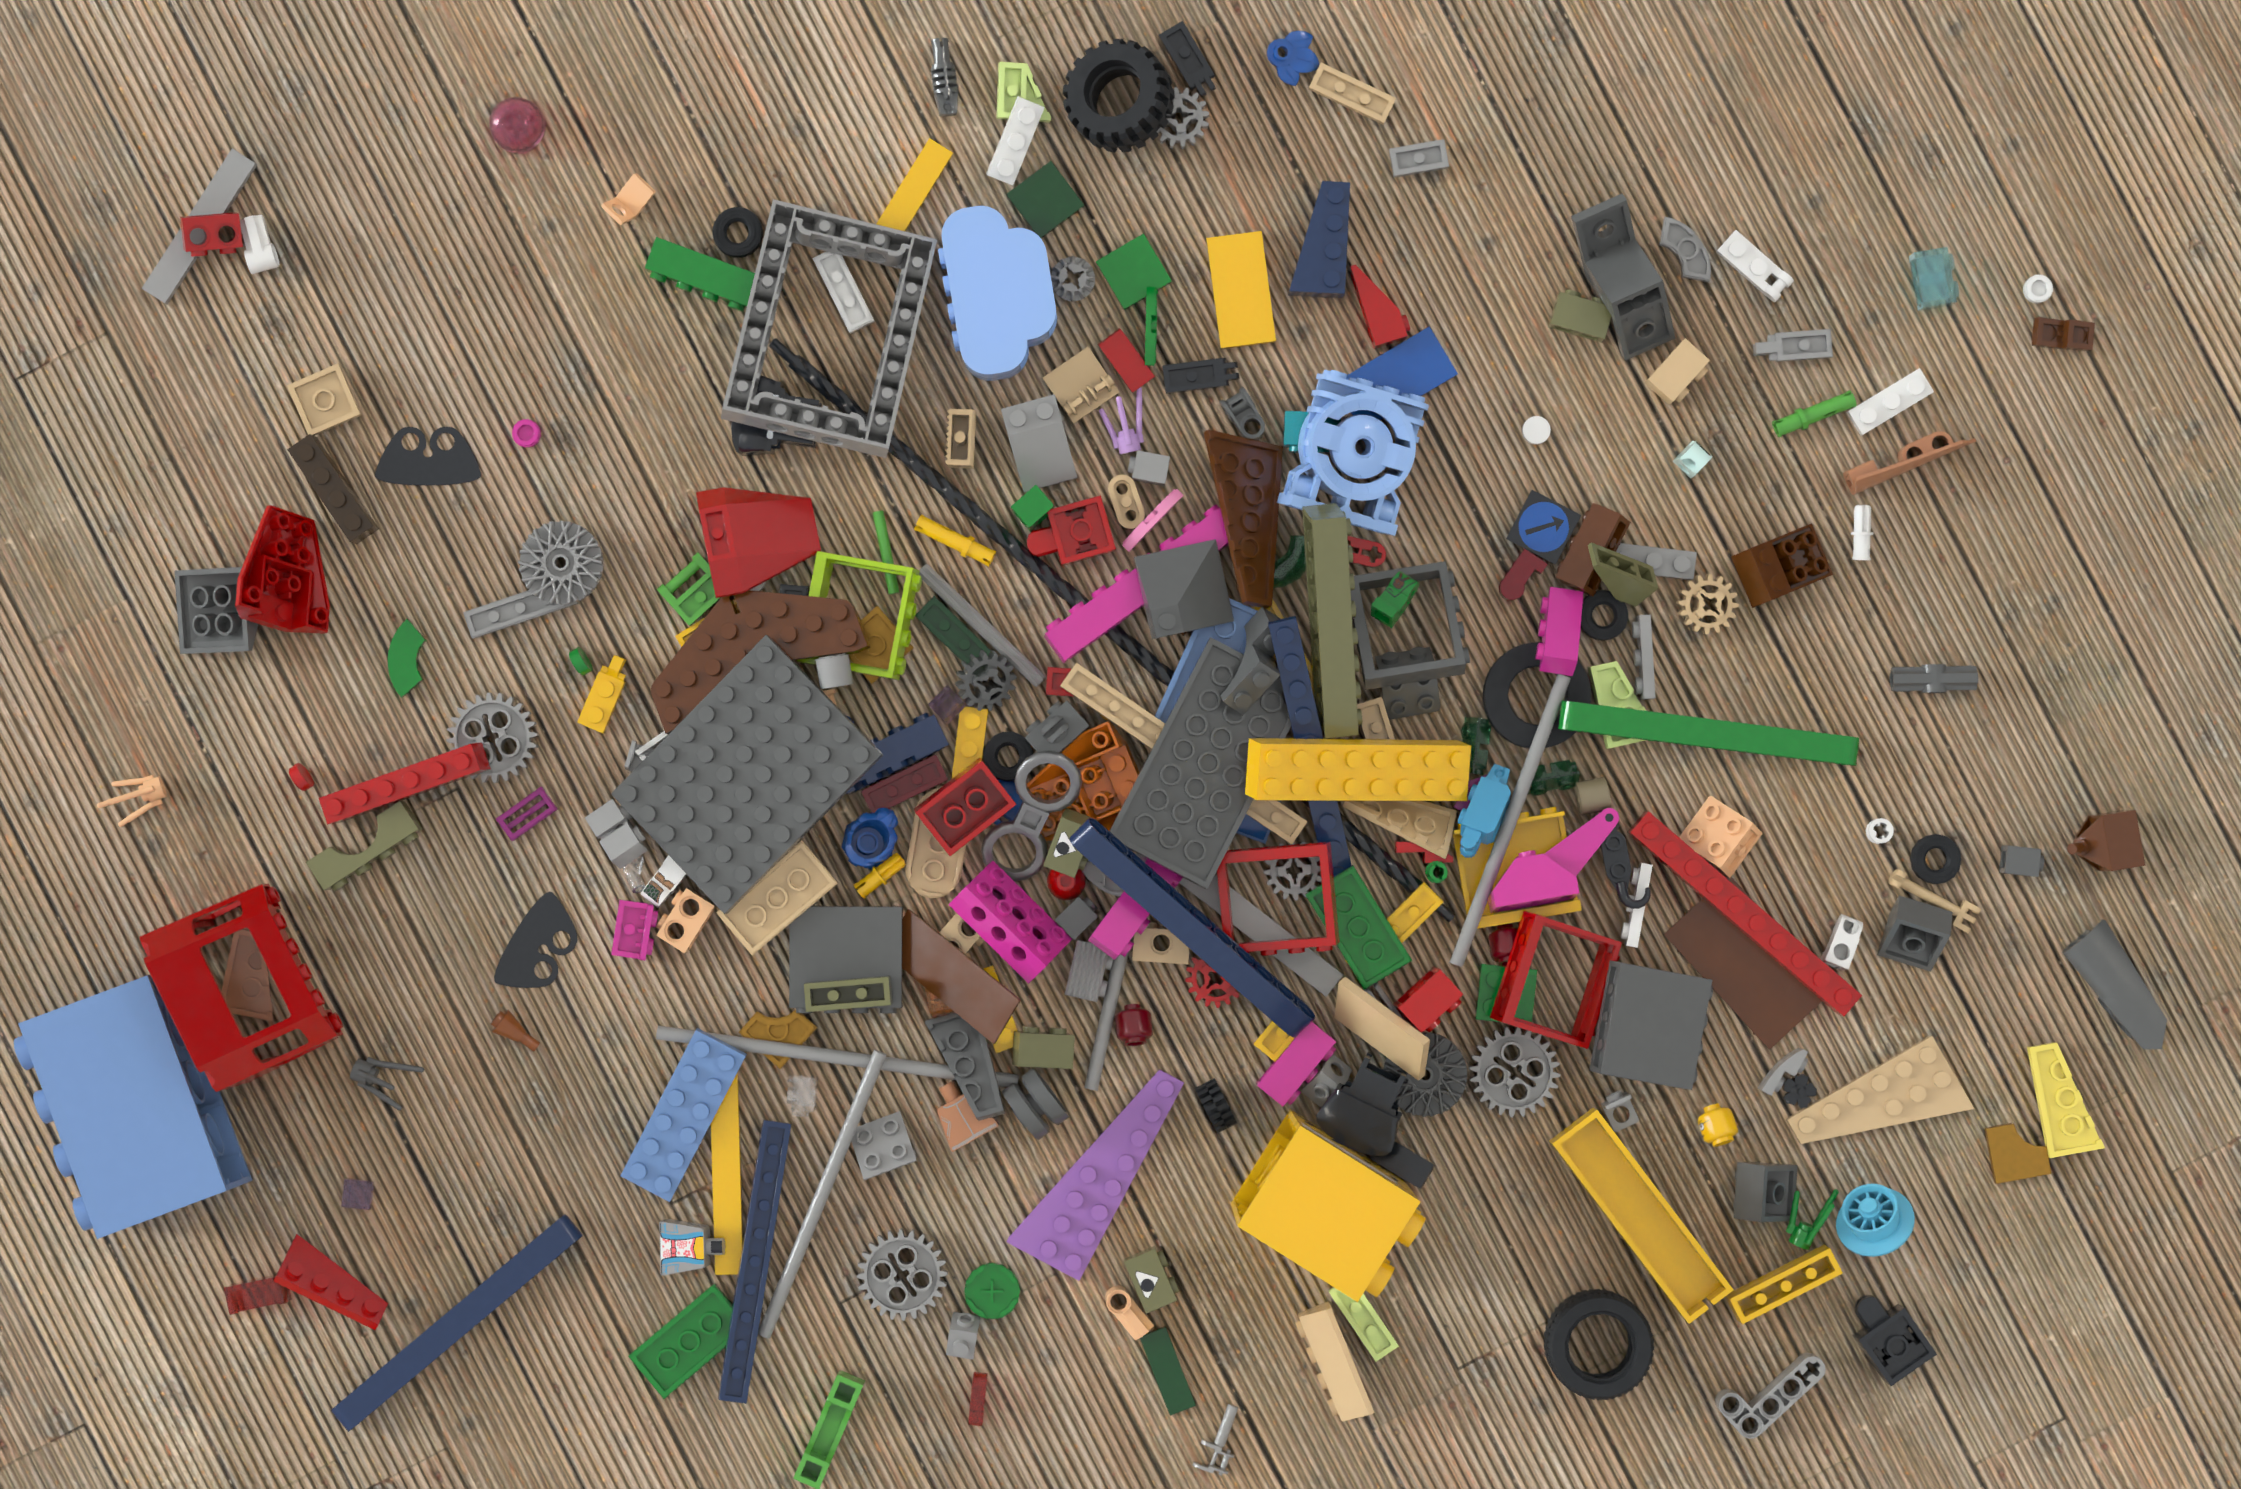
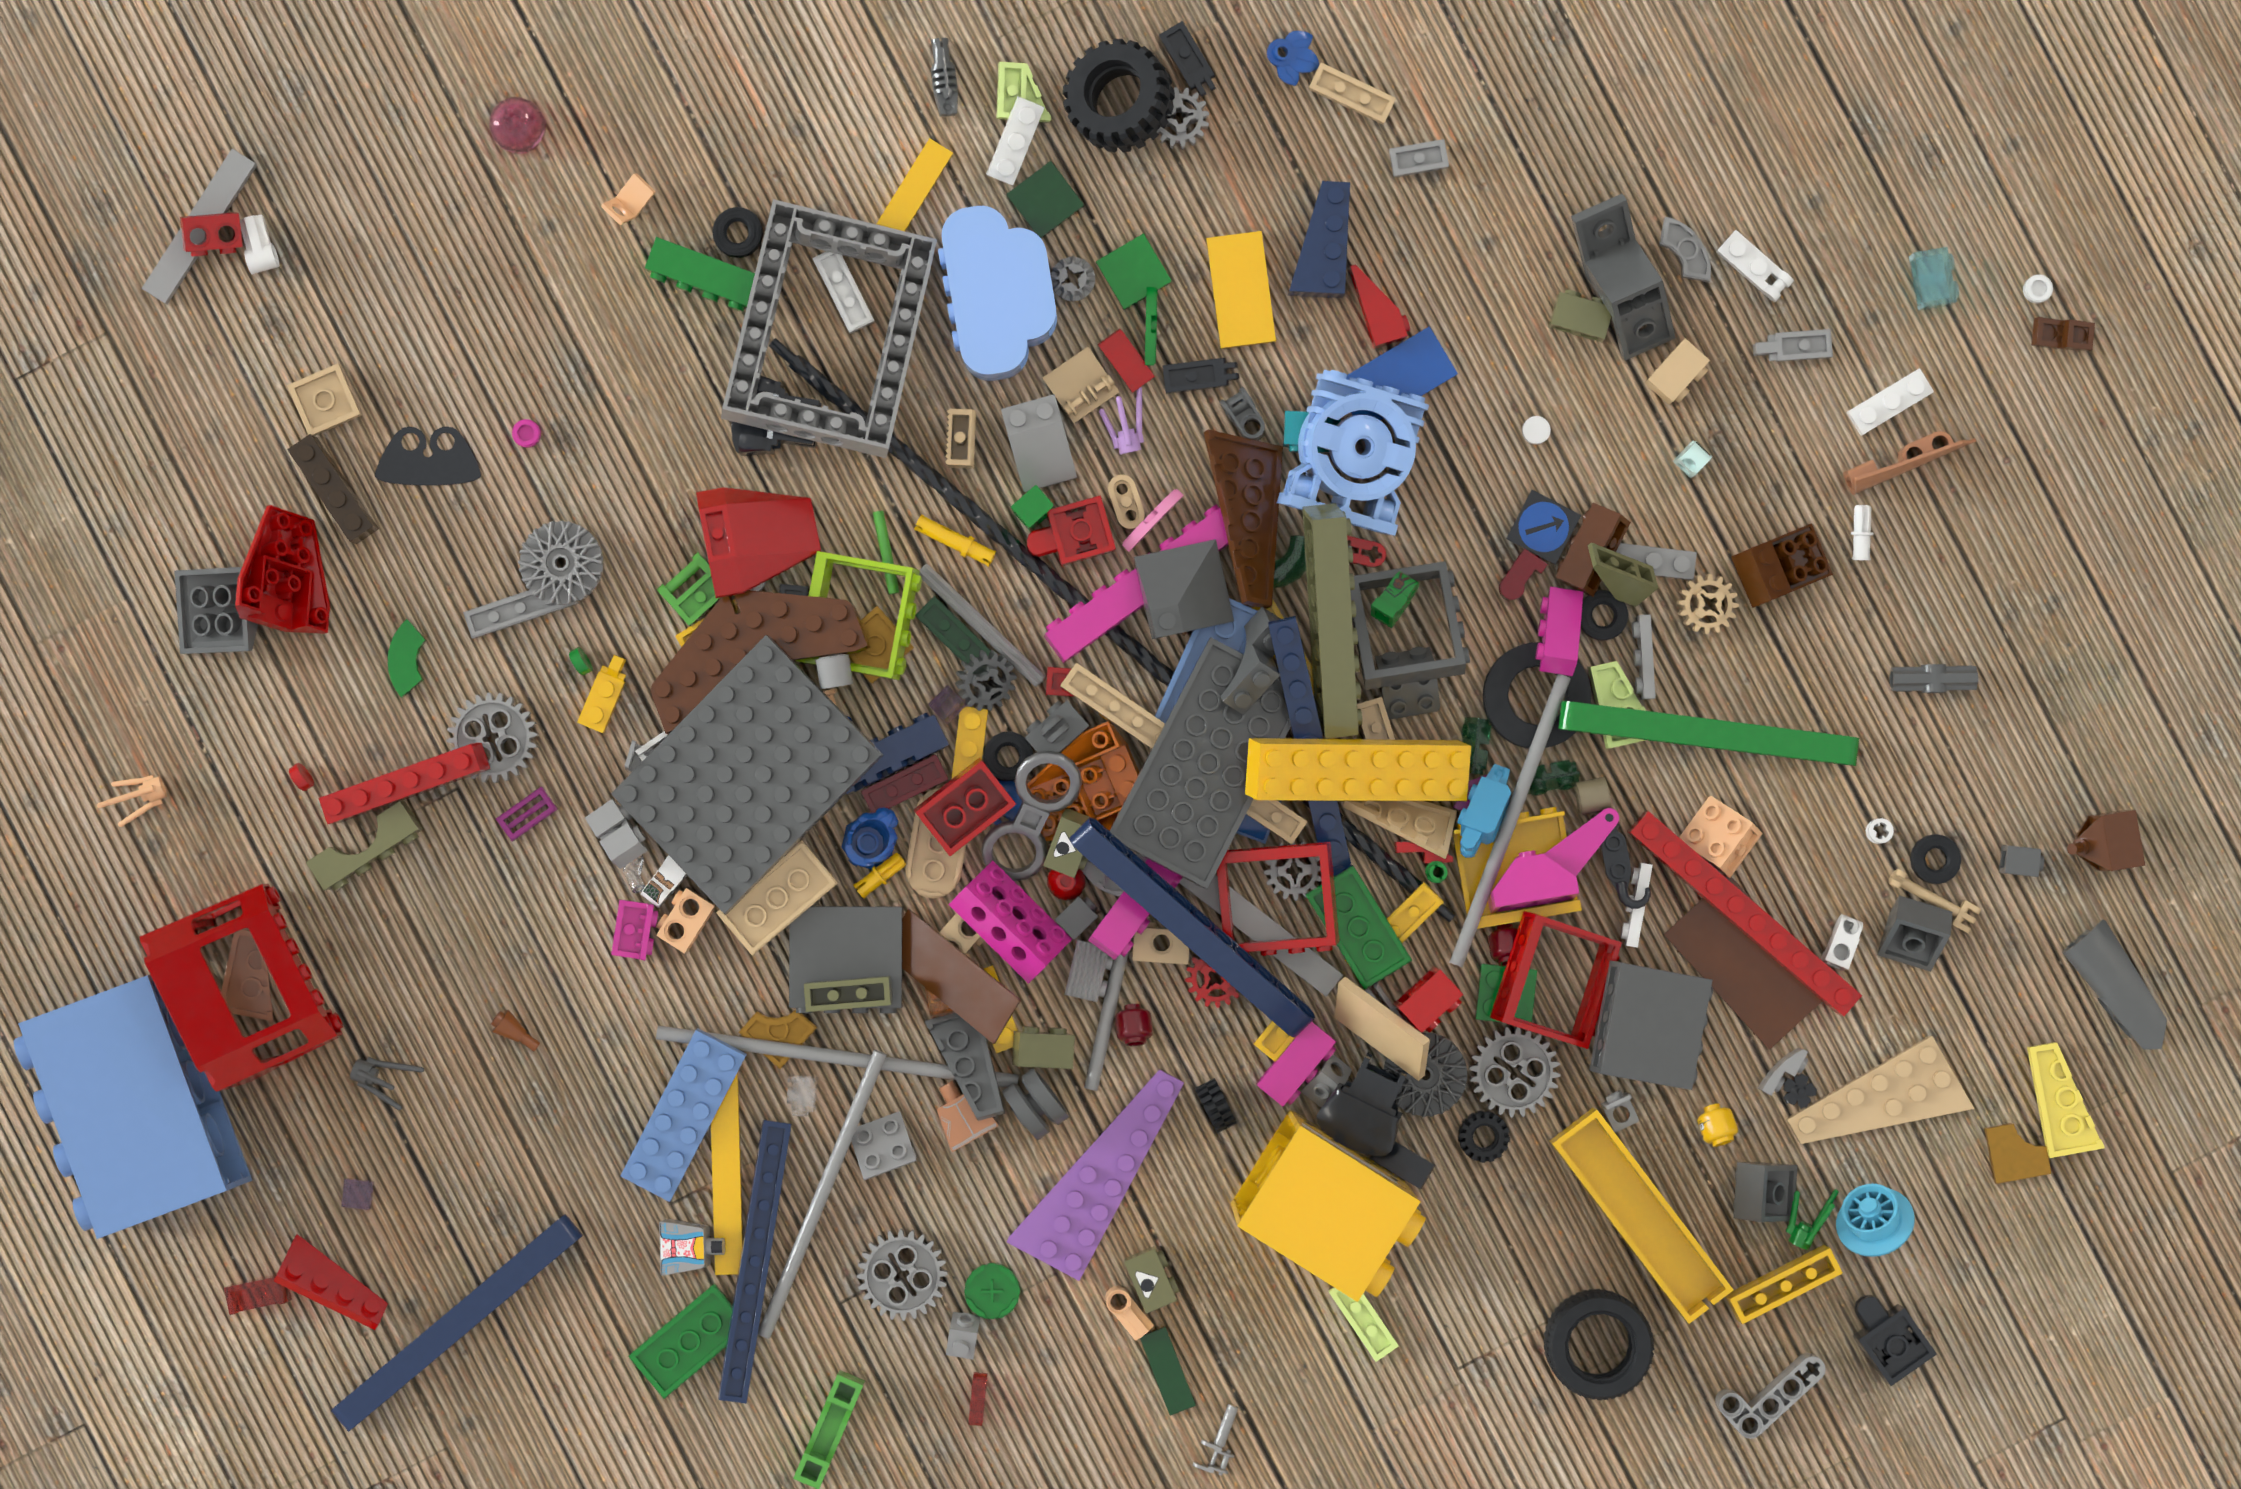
(522, 952): black piece -> none
(1149, 468): light grey brick -> none
(1334, 1361): tan slope -> none
(1500, 1141): none -> black tyre
(1803, 418): bright green pin -> none

